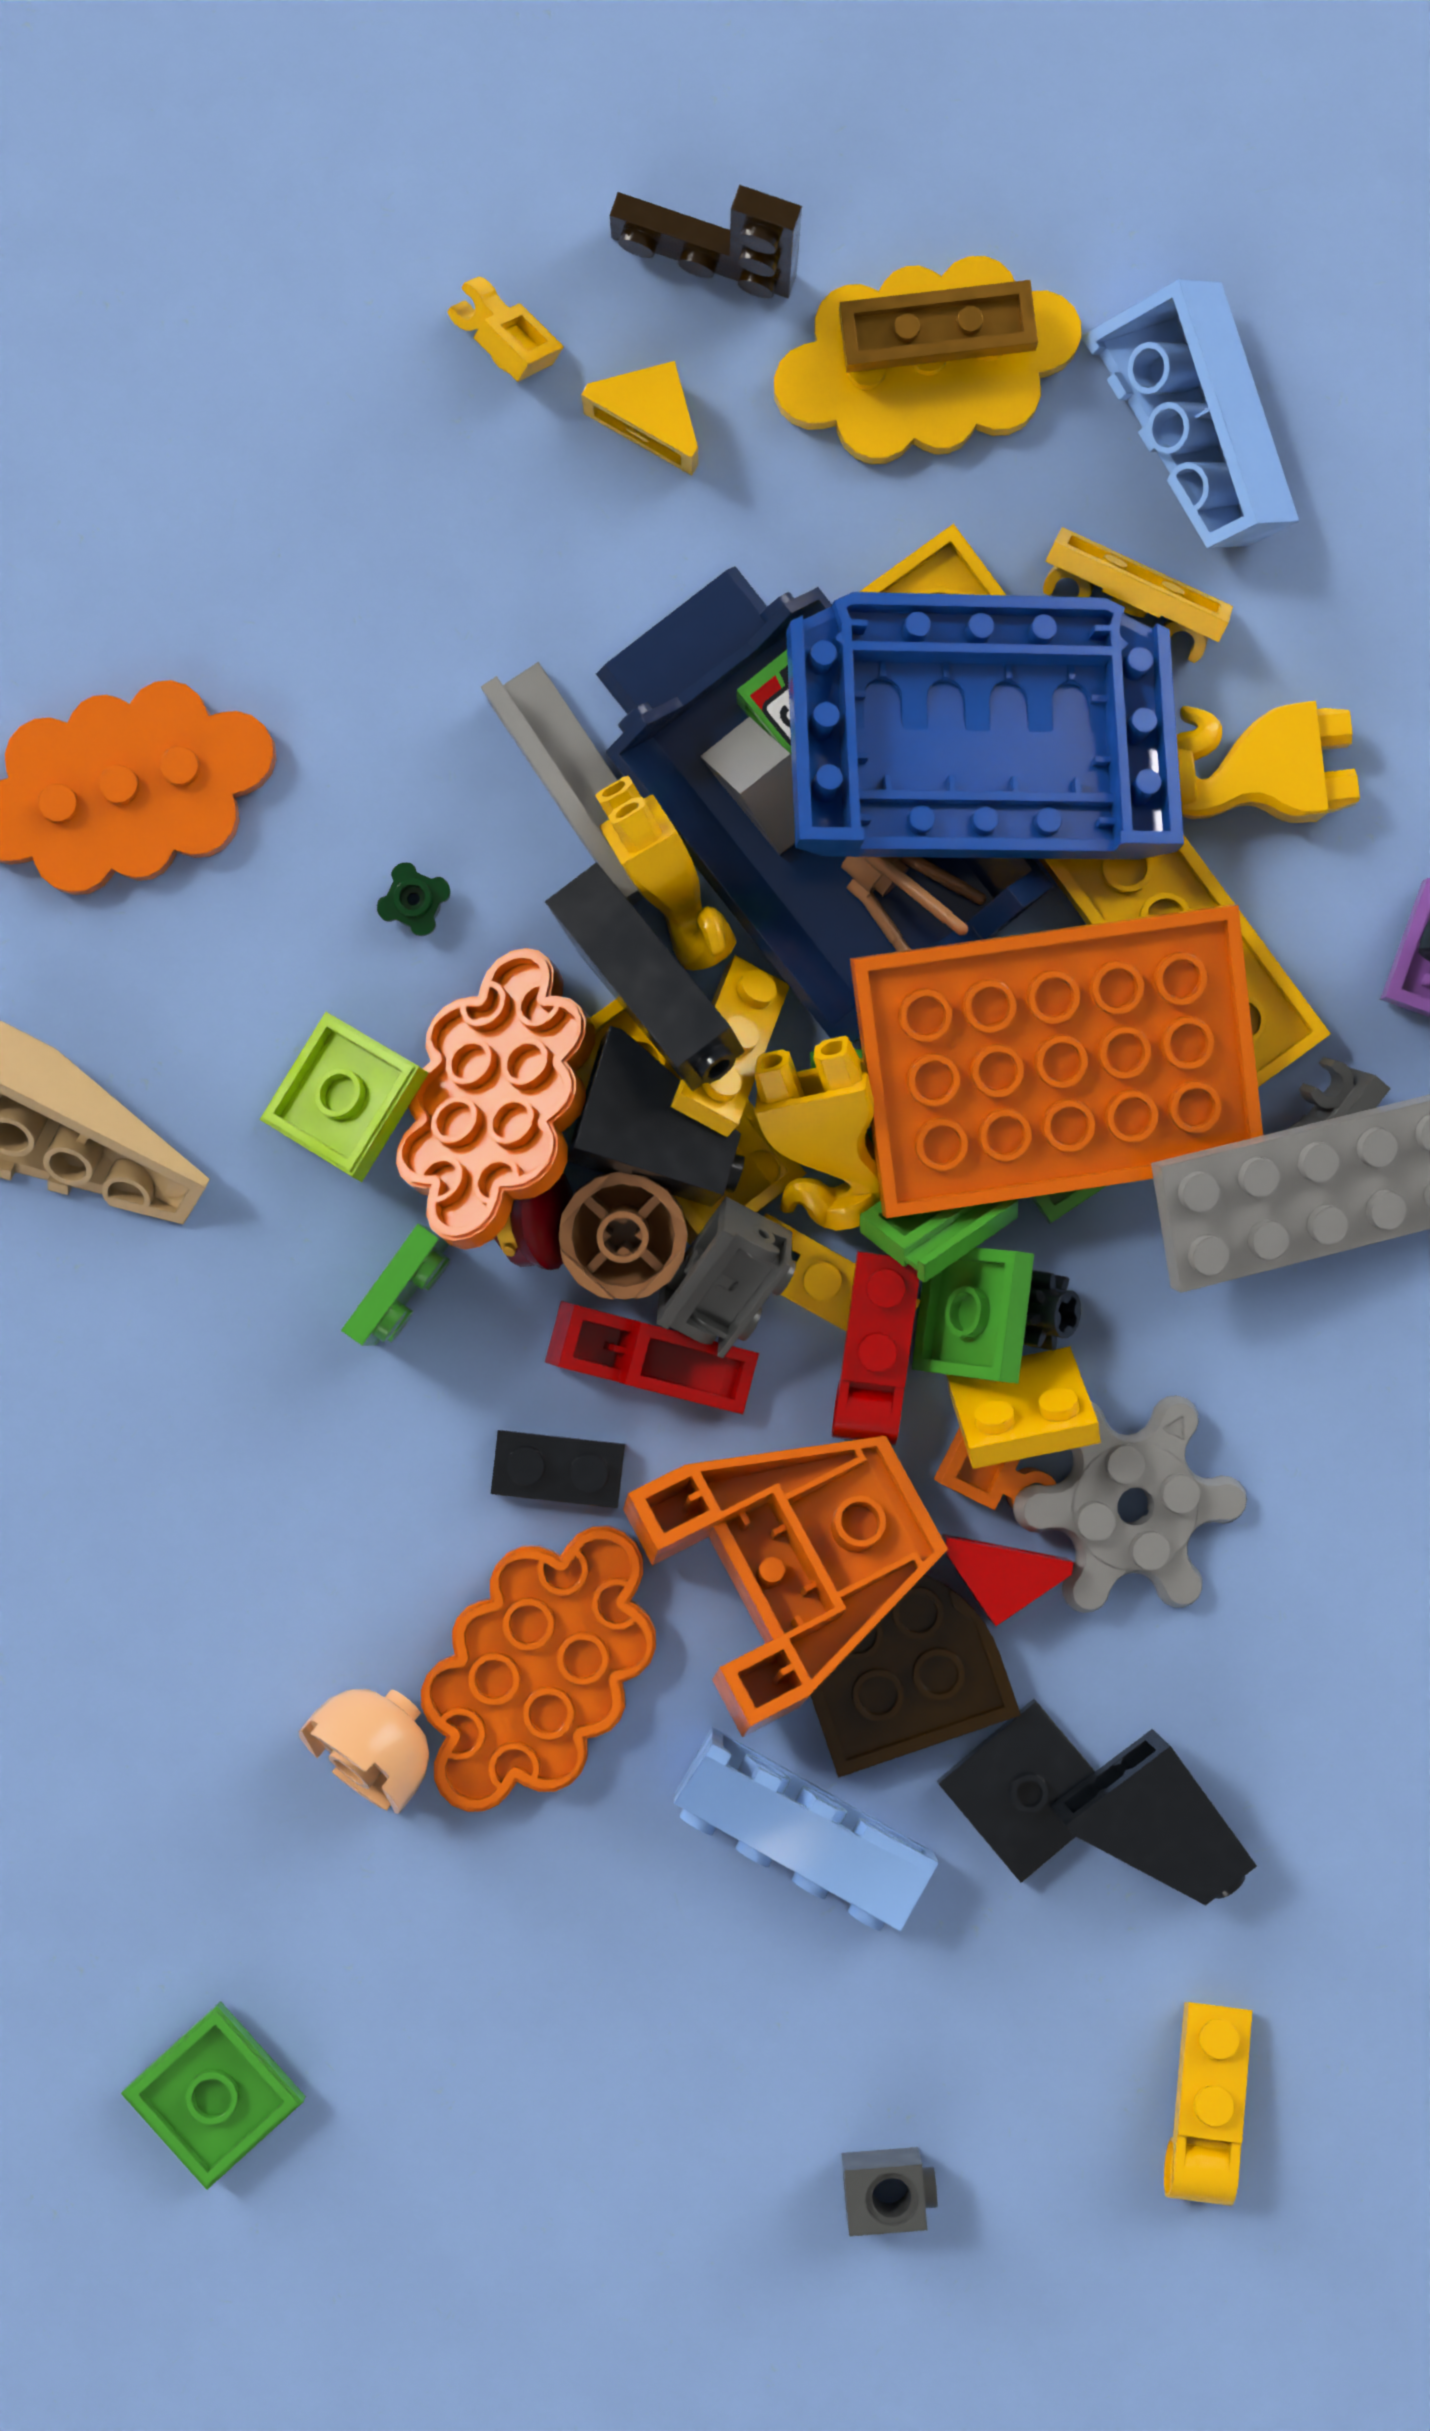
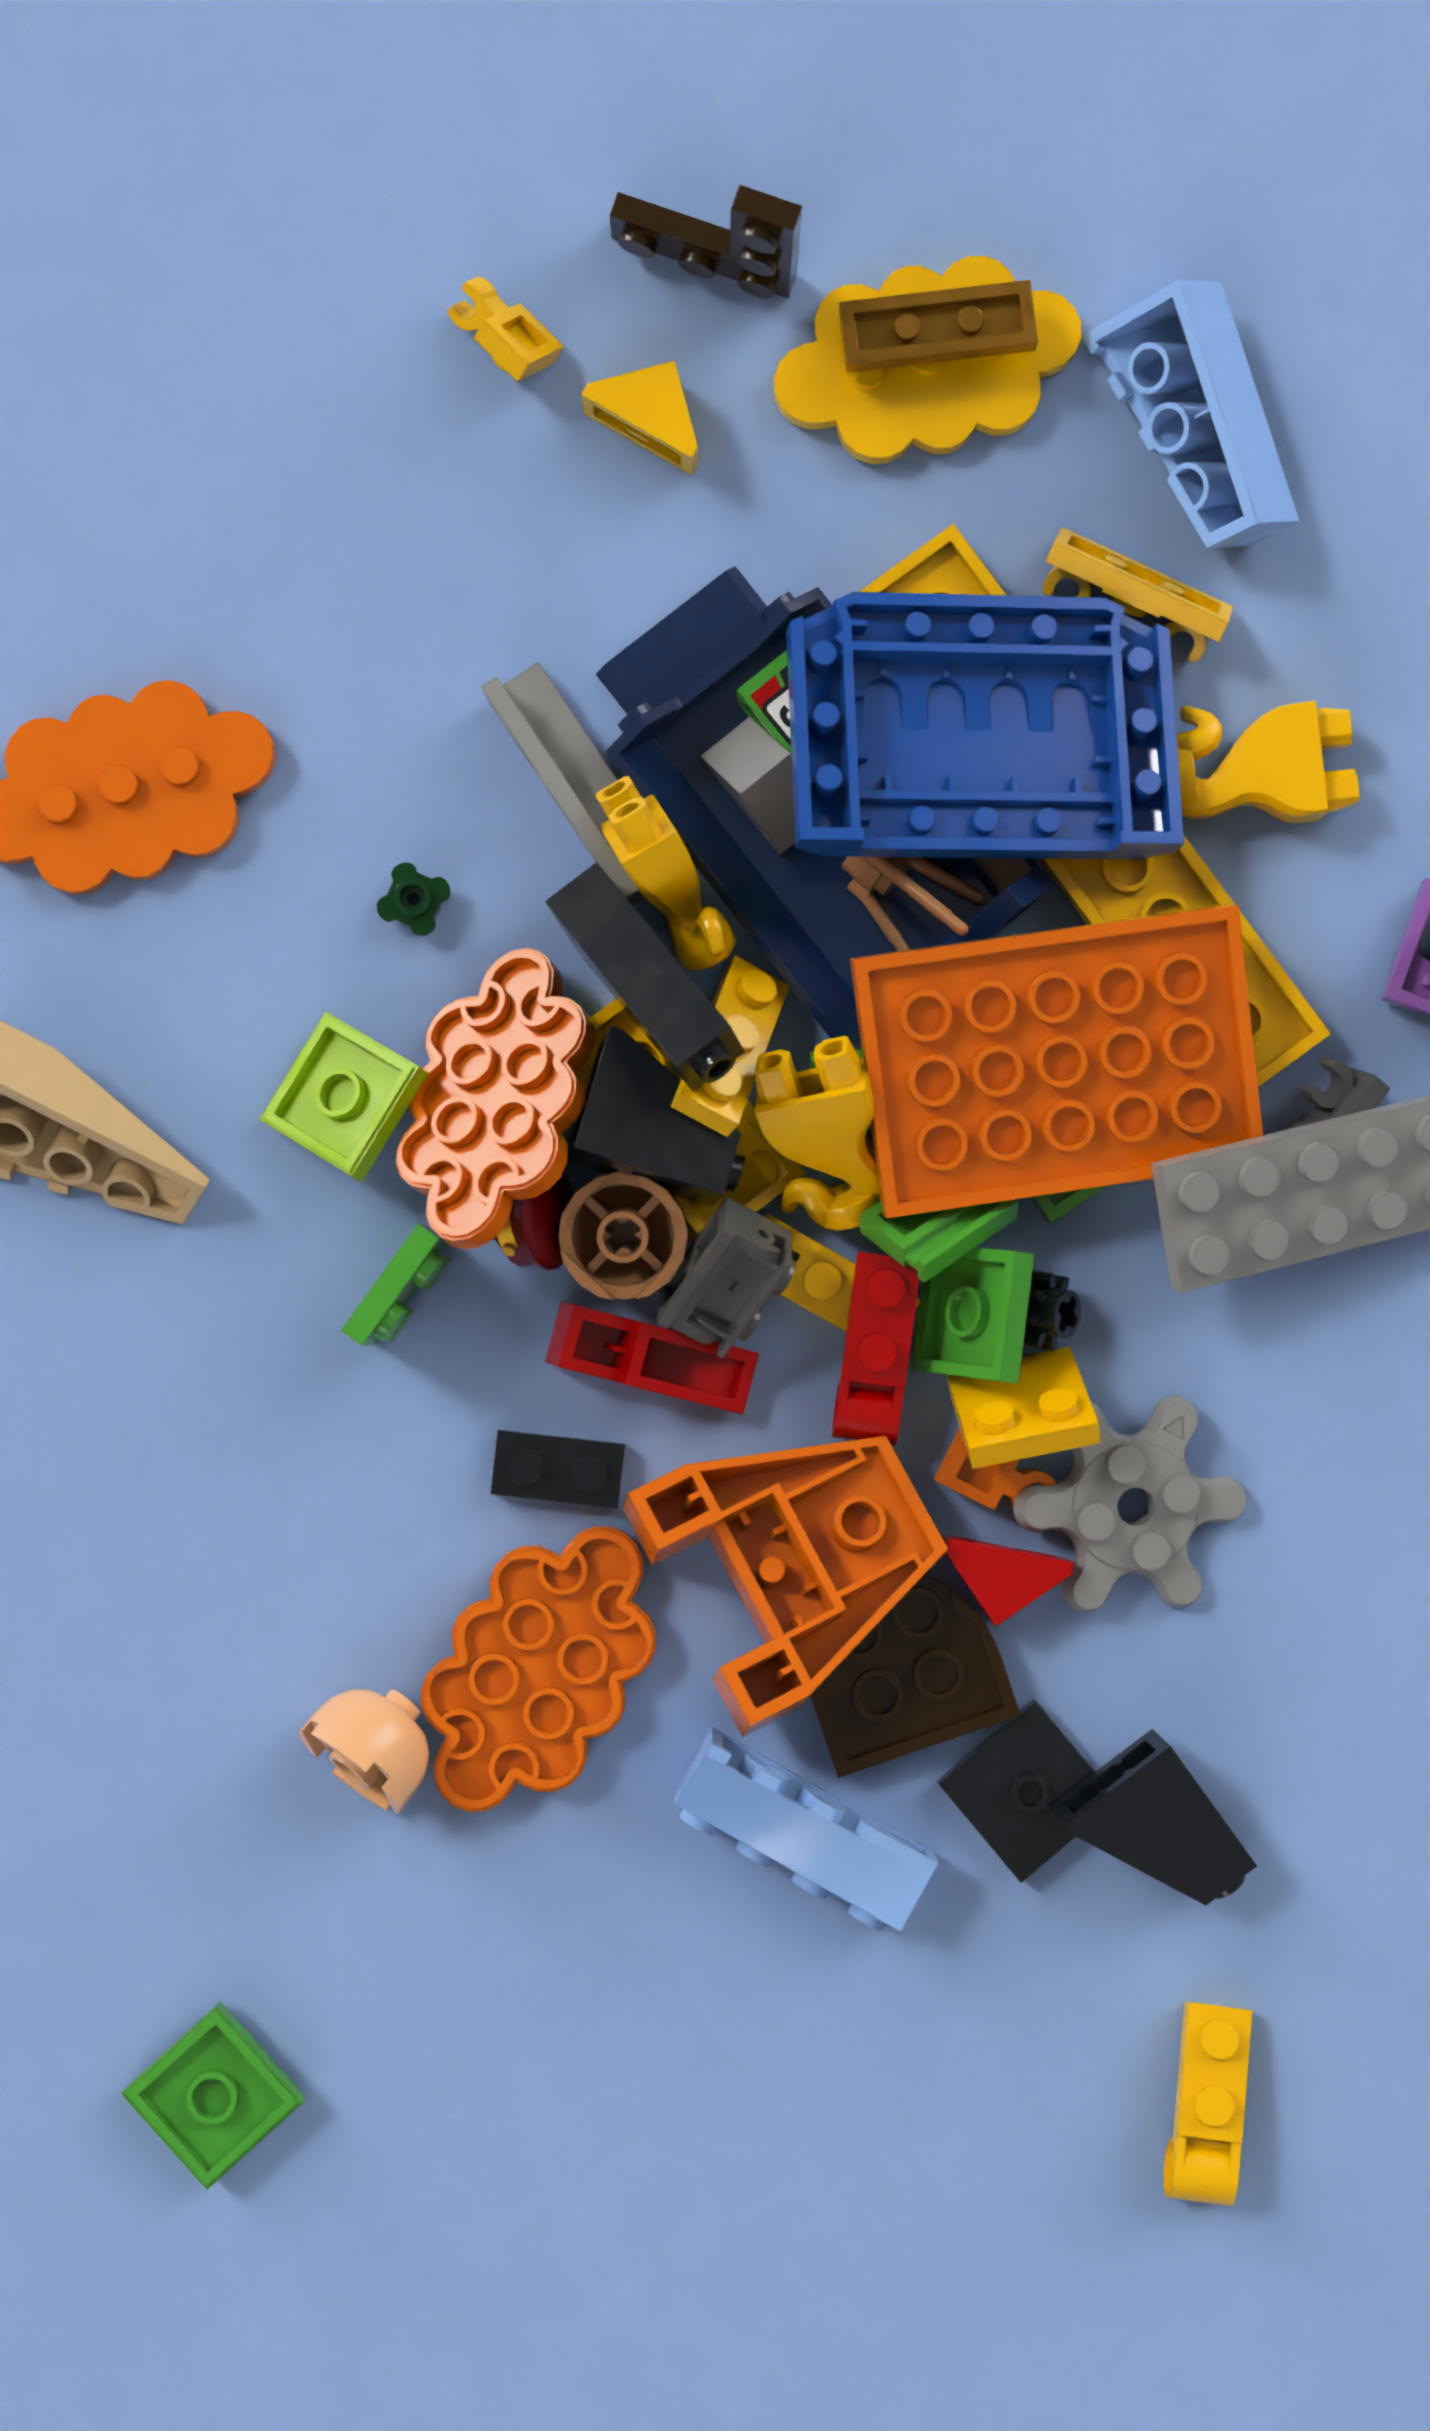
(866, 2170): dark grey brick -> none

